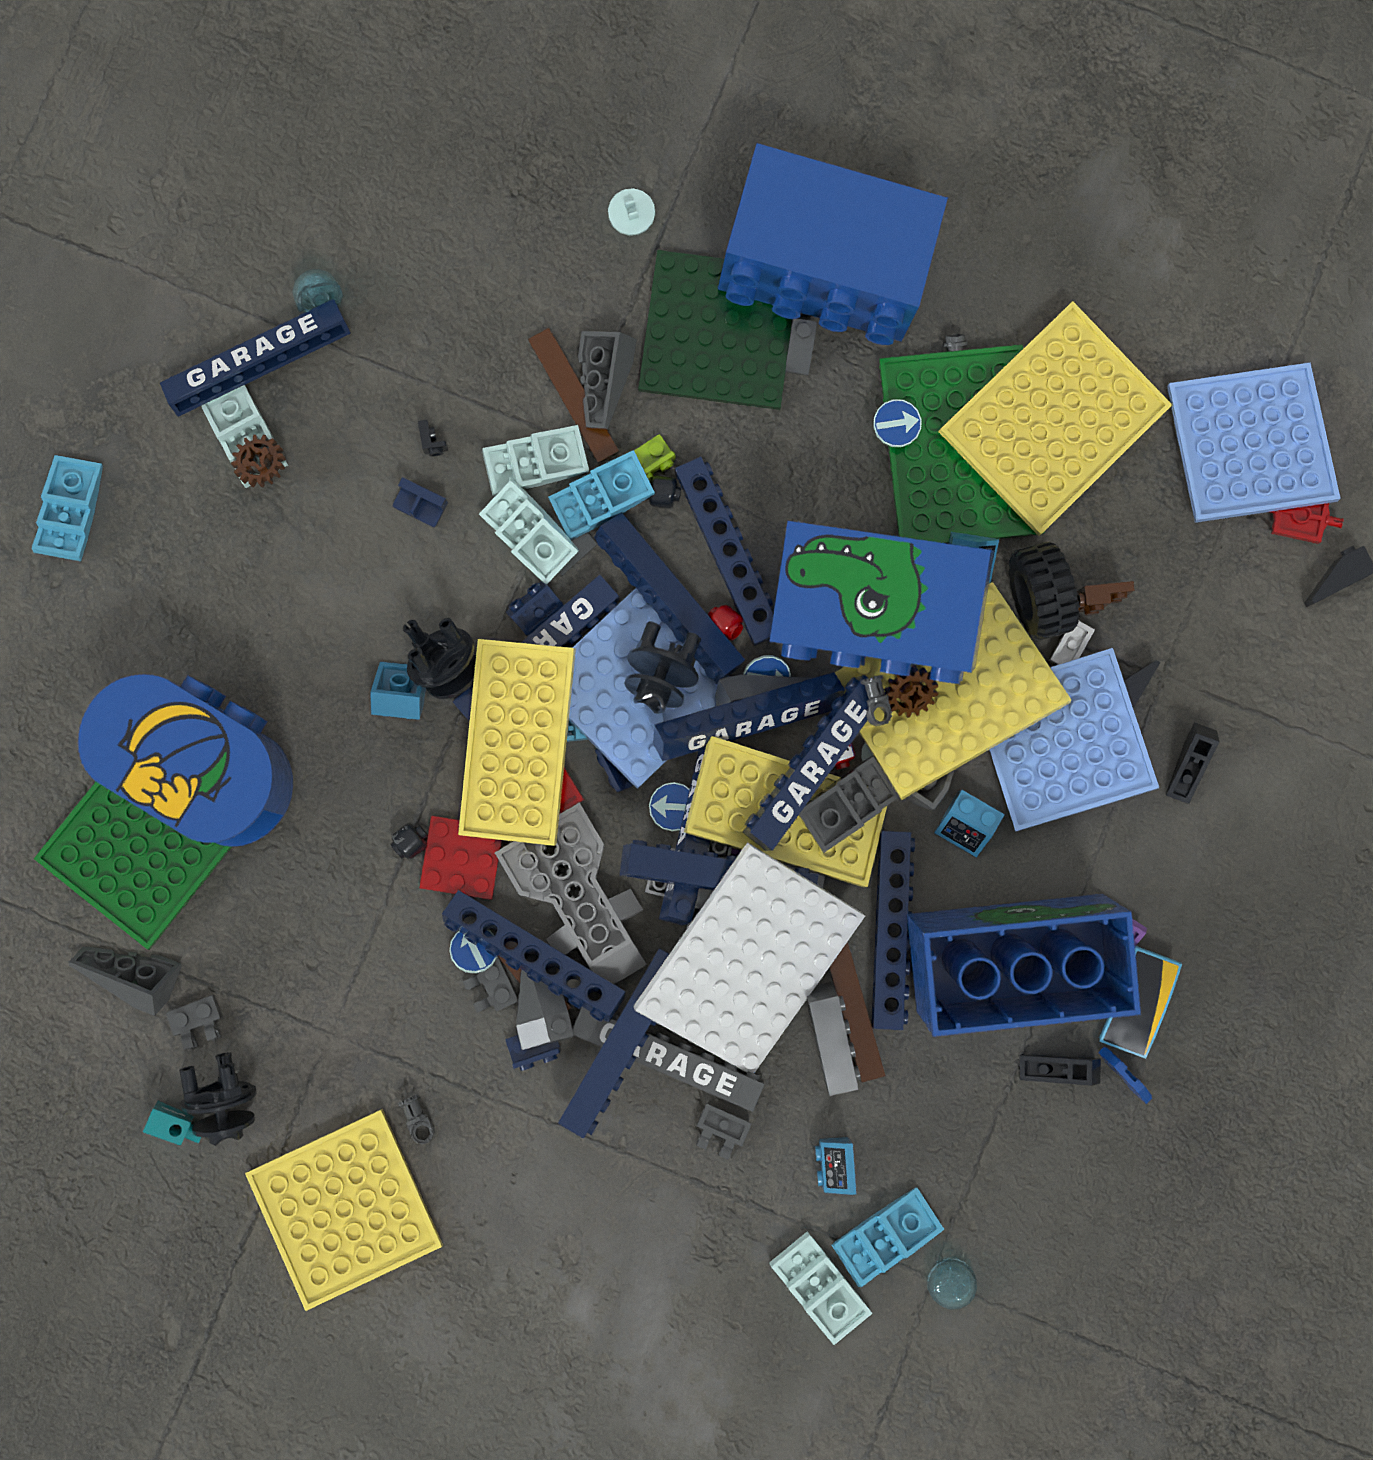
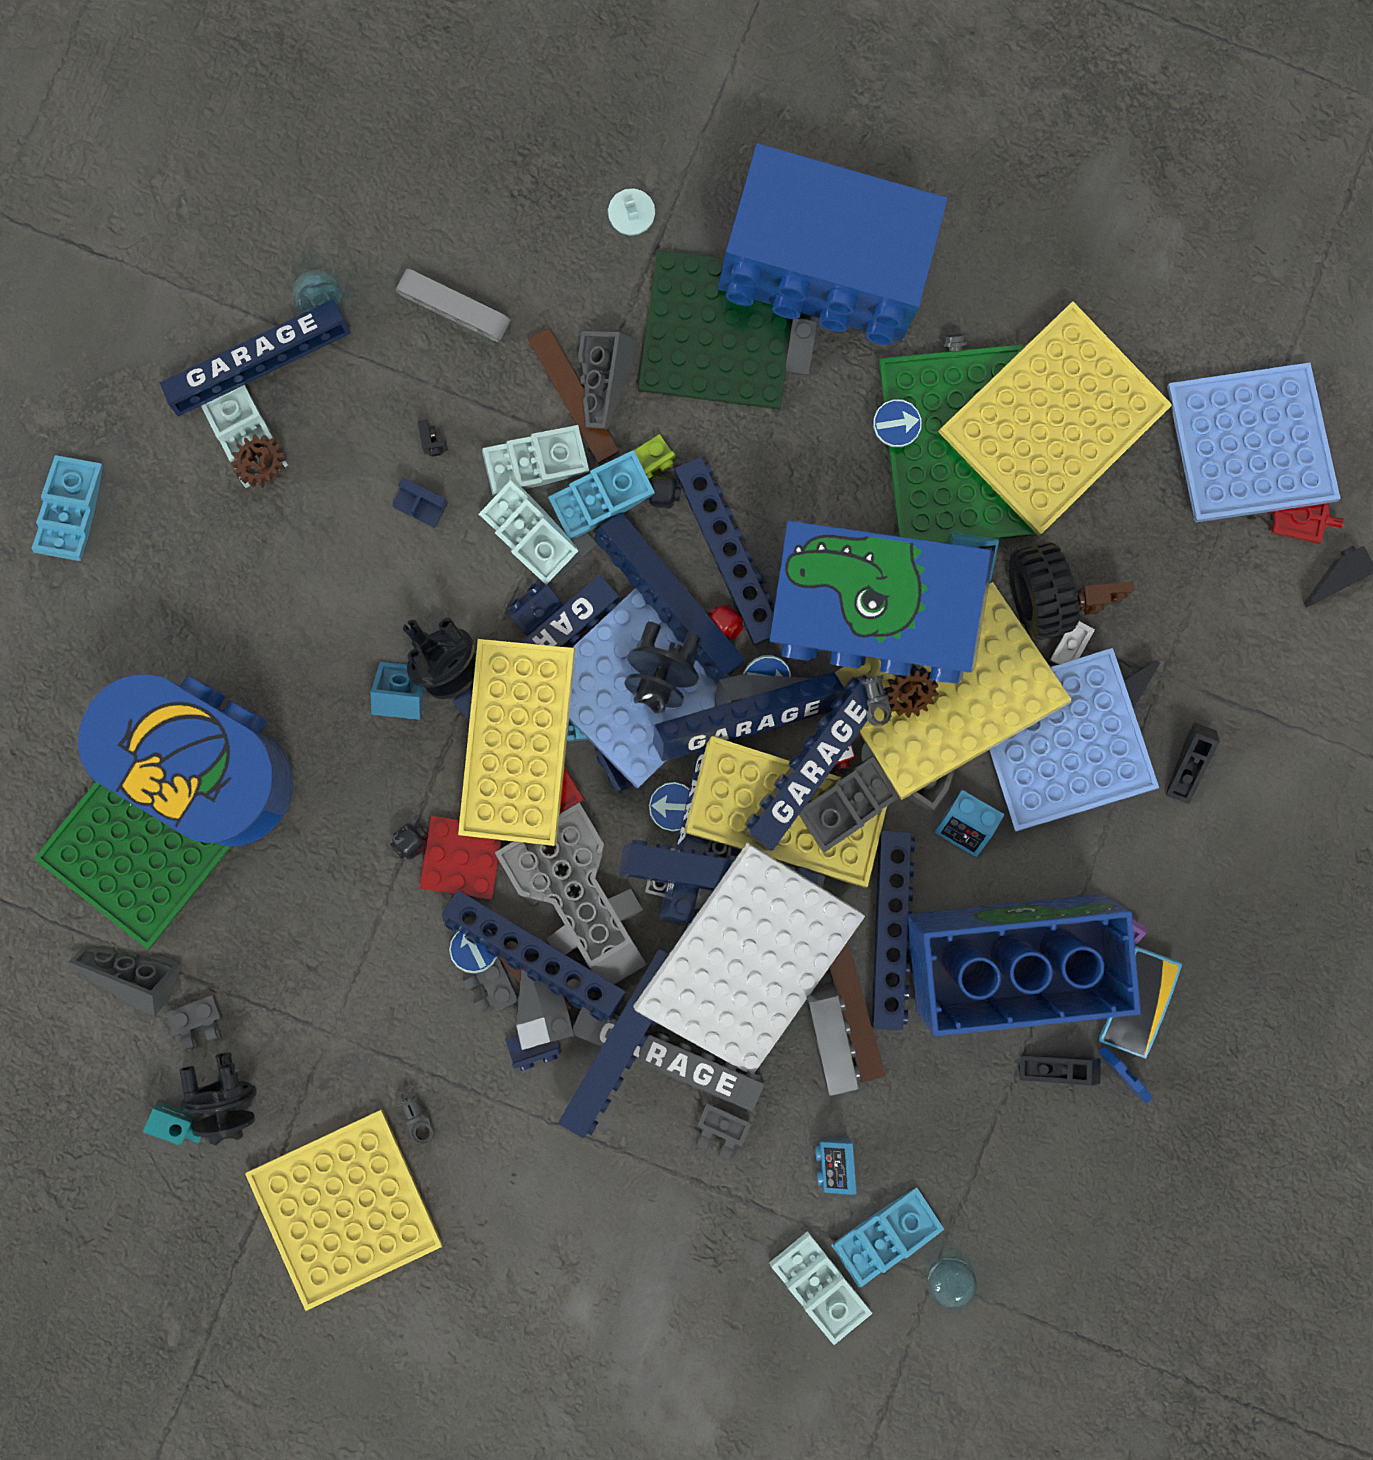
(452, 305): none -> light grey beam

